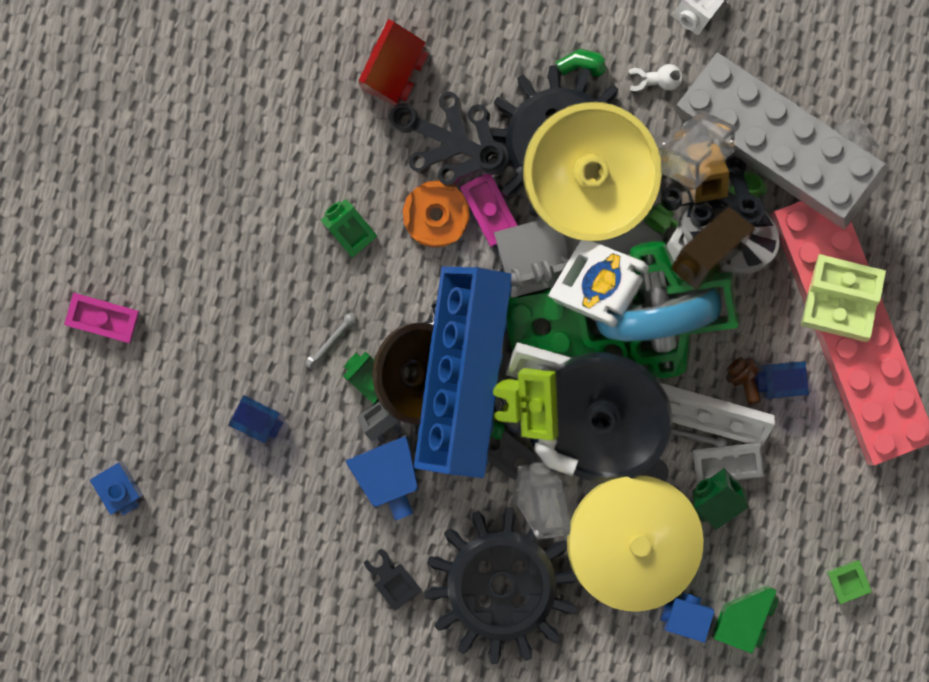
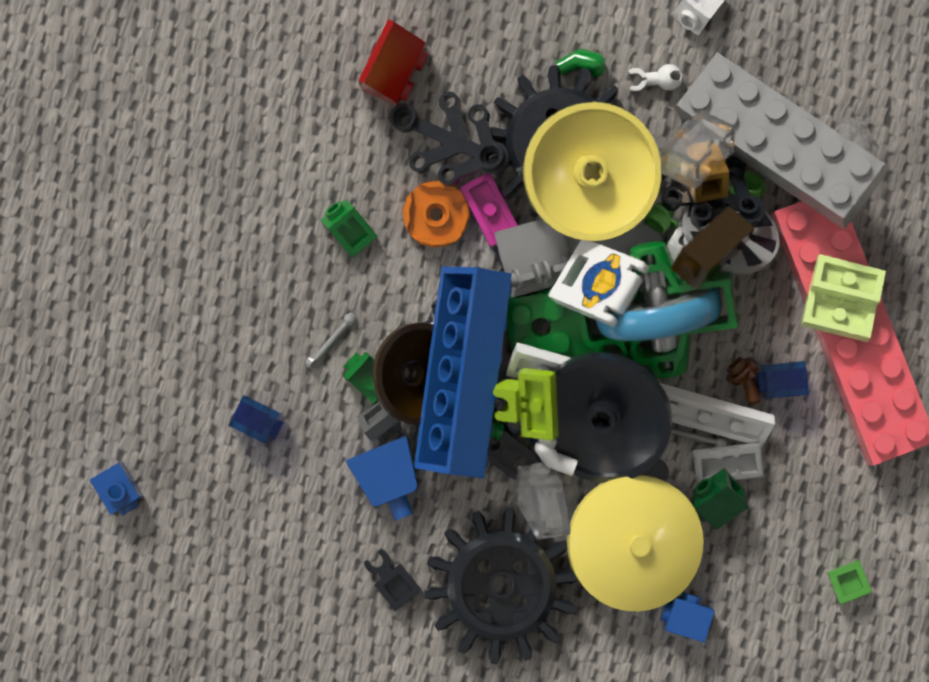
(102, 318): dark pink plate -> none
(743, 619): green slope -> none

